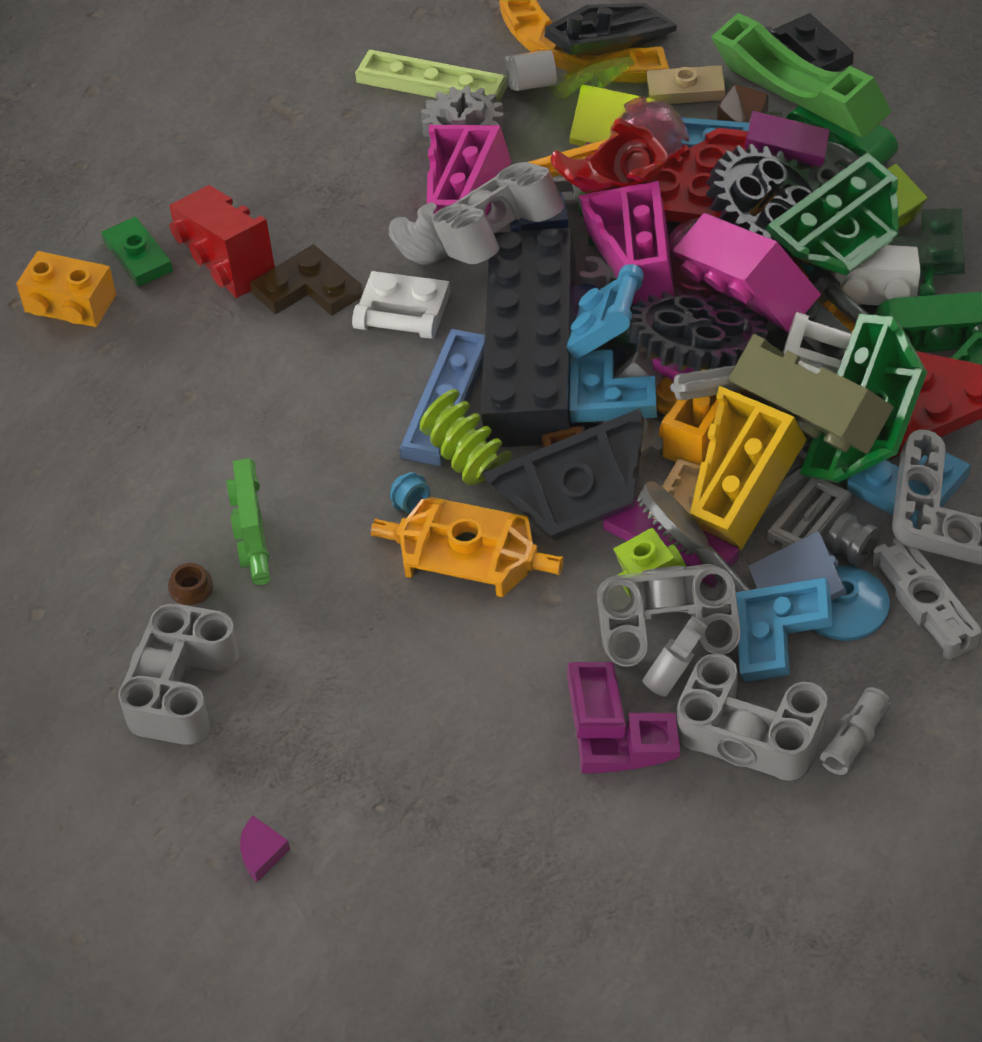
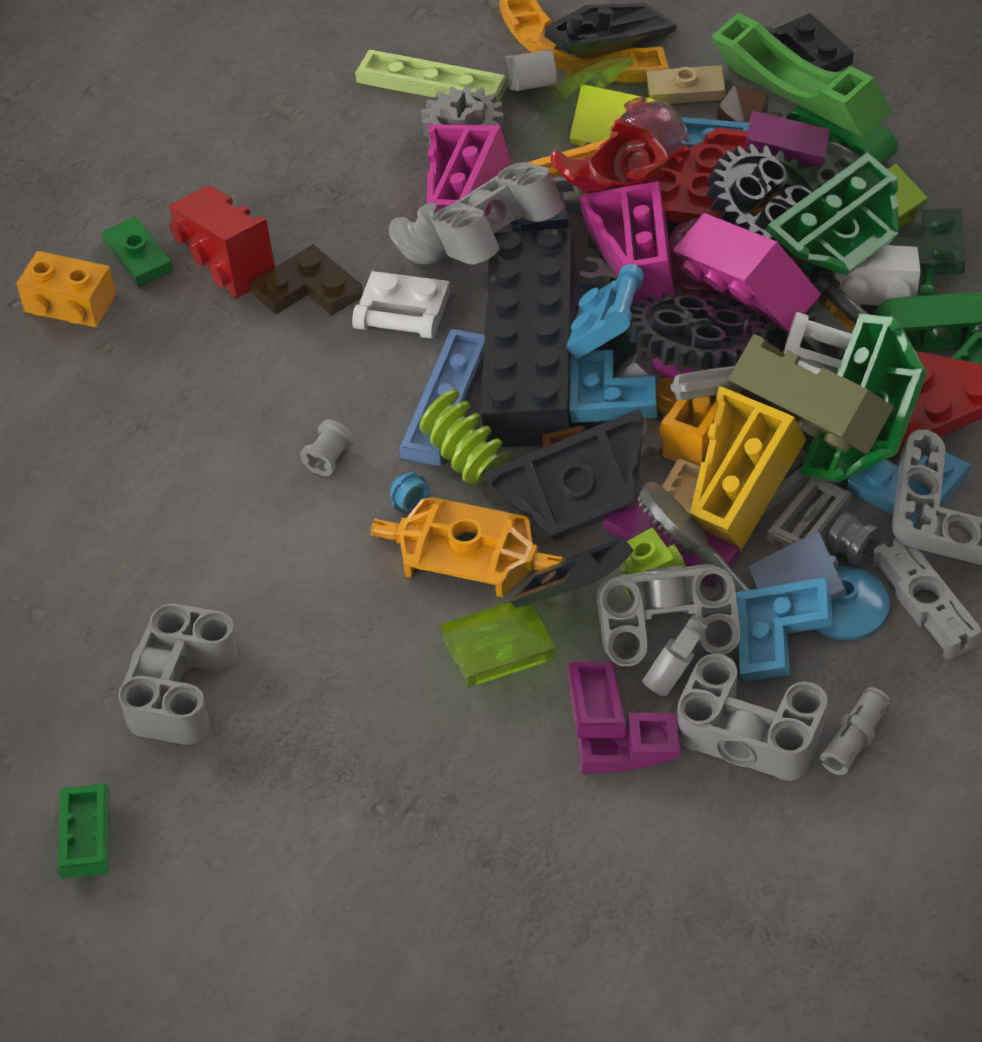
(84, 831): none -> green plate
(186, 576): reddish brown plate -> none
(247, 520): bright green plate -> none
(261, 847): magenta tile -> none
(327, 447): none -> light grey bush
(497, 642): none -> clear neon green slope
(573, 572): none -> black slope

